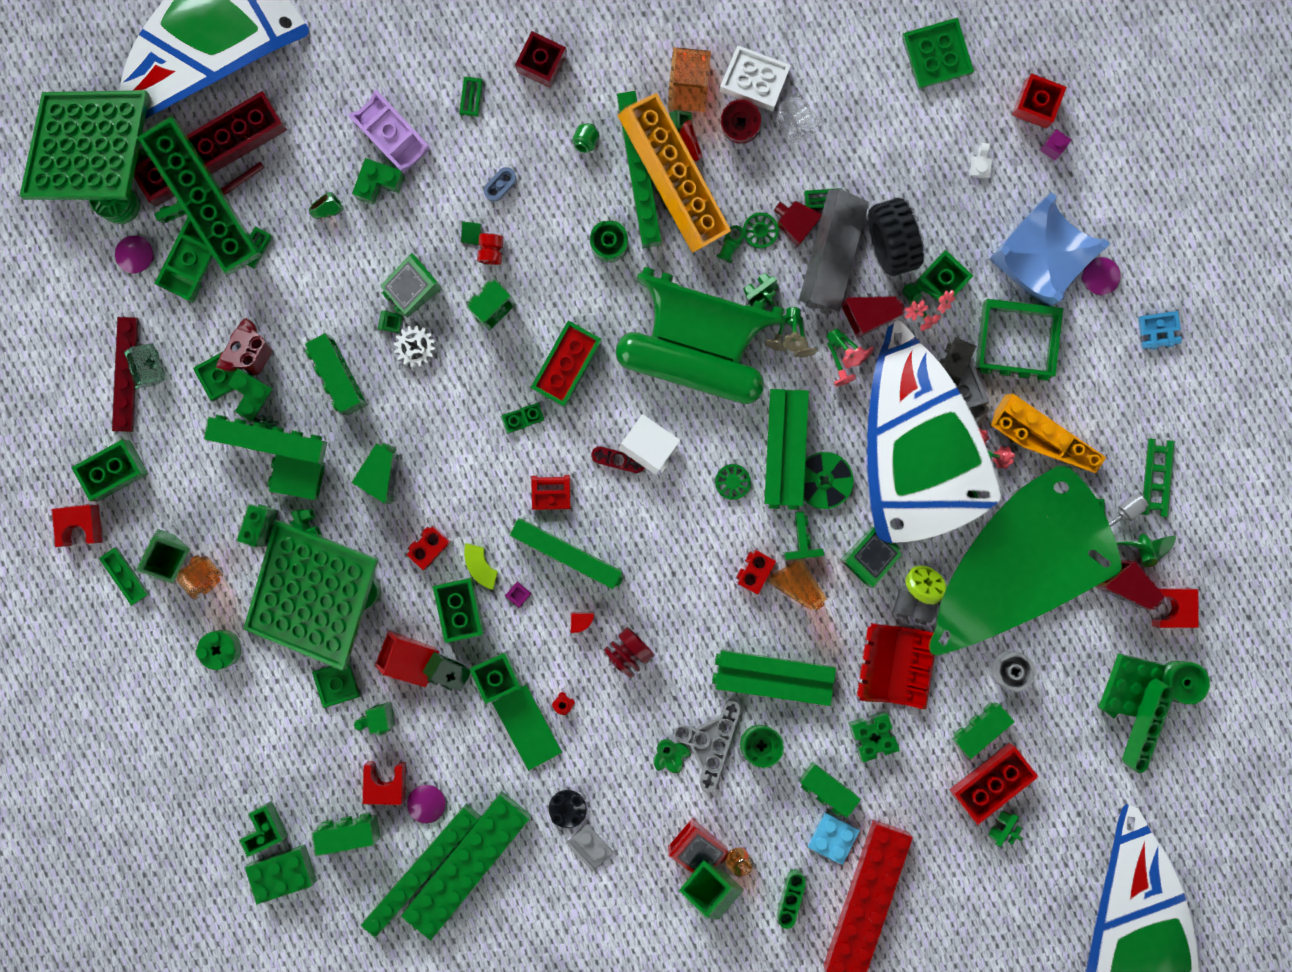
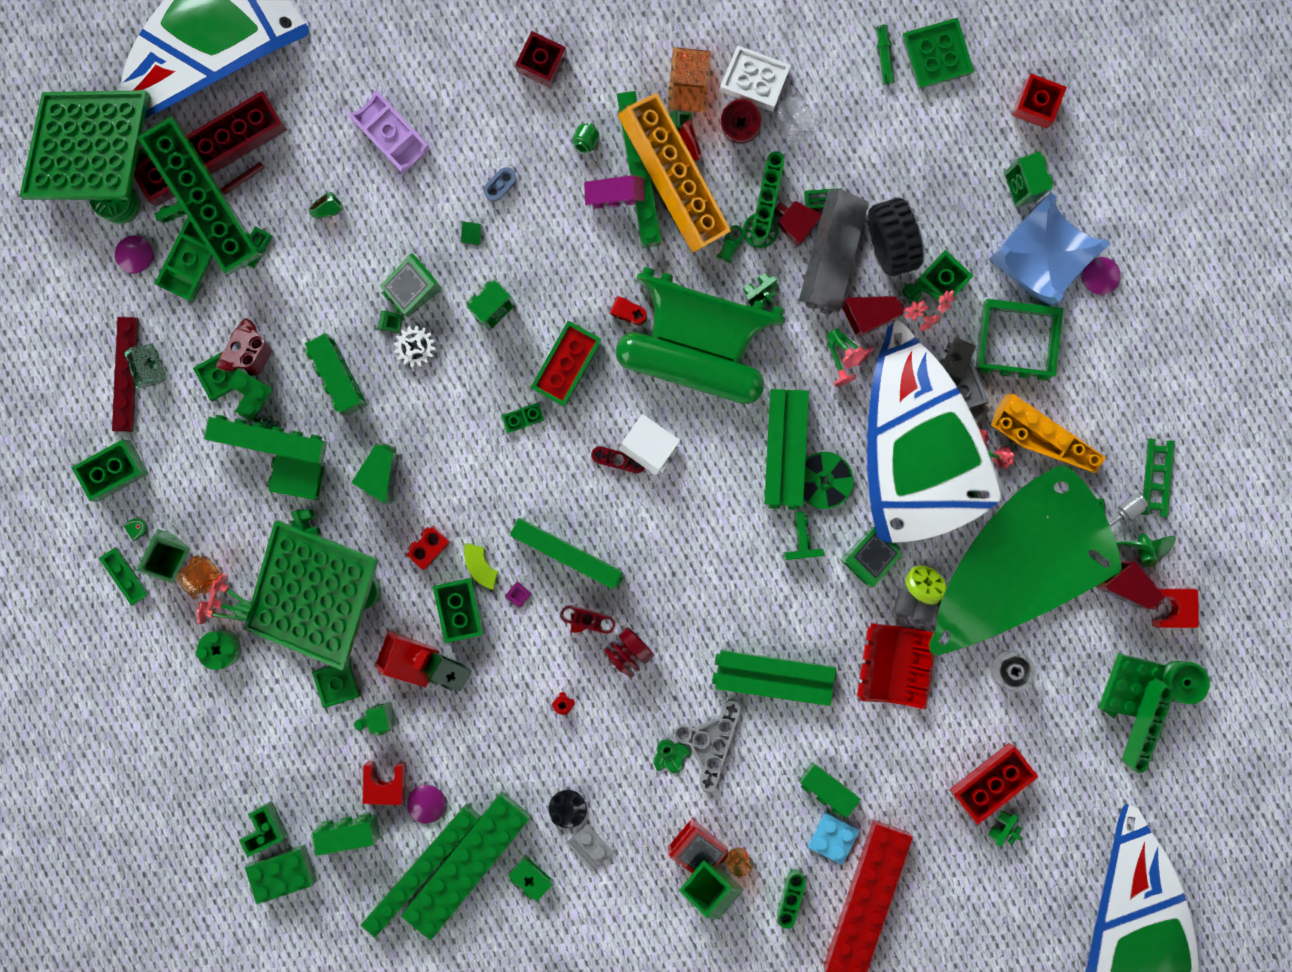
(68, 518): red piece -> none
(136, 528): none -> green tile
(242, 611): none -> plant
(257, 525): green panel -> none
(376, 176): green brick -> none
(421, 659): none -> red plate
(462, 112): green tile -> none
(490, 249): red wheel -> none
(495, 677): green brick -> none
(525, 869): none -> green brick
(527, 727): green tile -> none
(550, 498): red plate -> none
(578, 619): none -> dark red beam
(609, 230): green brick -> none
(614, 192): none -> magenta brick
(626, 309): none -> red piece
(732, 482): green wheel -> none
(759, 573): red brick -> none
(767, 189): none -> green beam
(769, 754): green wheel -> none
(794, 342): dark tan plant -> none
(799, 585): clear orange slope -> none
(884, 742): green brick -> none
(885, 54): none -> green pin
(981, 165): white plate -> none
(982, 729): green brick -> none
(1028, 179): none -> green brick
(1055, 144): magenta brick -> none
(1160, 323): dark azure plate -> none

